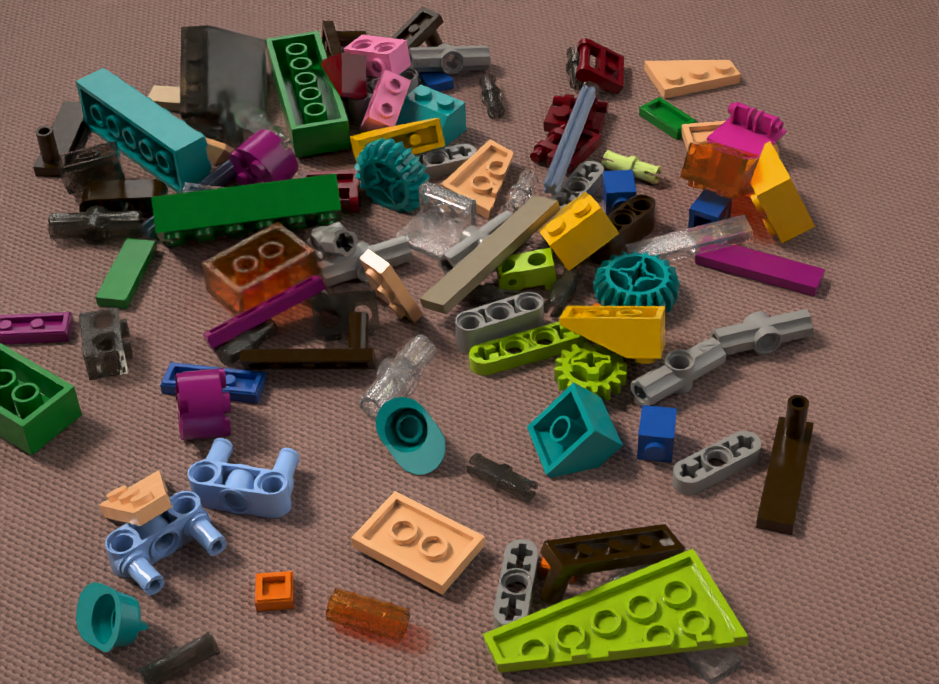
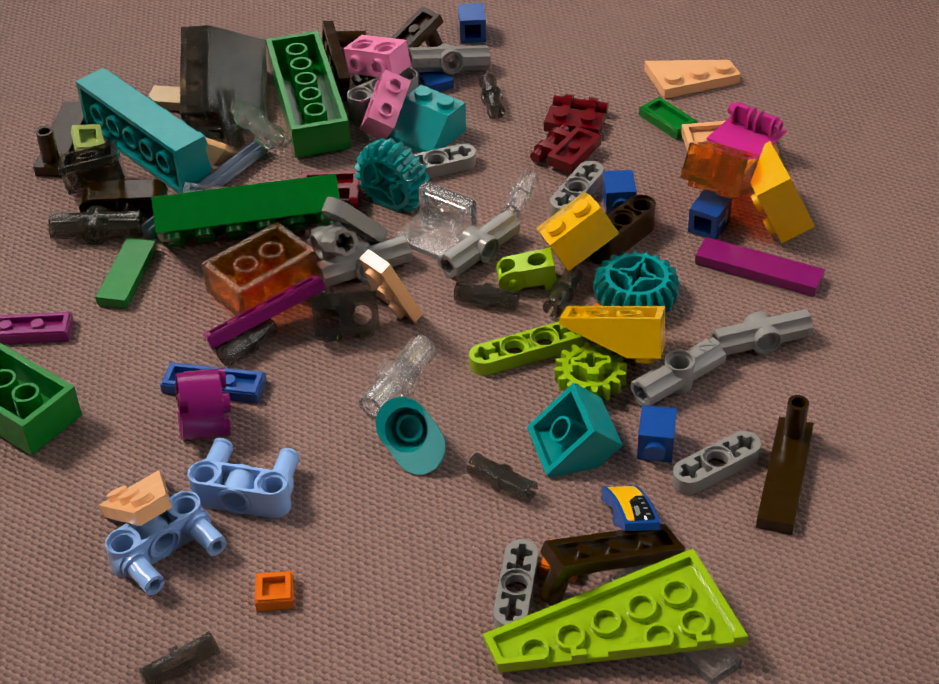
(86, 136): none -> yellowish green plate
(104, 343): clear smoke brick -> none
(108, 617): teal piece -> none
(263, 159): magenta brick -> none
(347, 74): dark red slope -> none
(354, 220): none -> light grey beam
(354, 357): dark brown piece -> none
(368, 614): clear orange axle -> none
(418, 135): yellow slope -> none
(418, 542): light nougat plate -> none
(472, 23): none -> blue brick
(482, 176): light nougat wing -> none
(489, 254): dark tan tile -> none
(499, 320): light grey beam -> none
(569, 140): sand blue axle -> none
(571, 65): clear smoke pin -> none
(608, 66): dark red plate -> none
(631, 508): none -> slope
(640, 169): yellowish green pin -> none
(696, 239): clear tile -> none

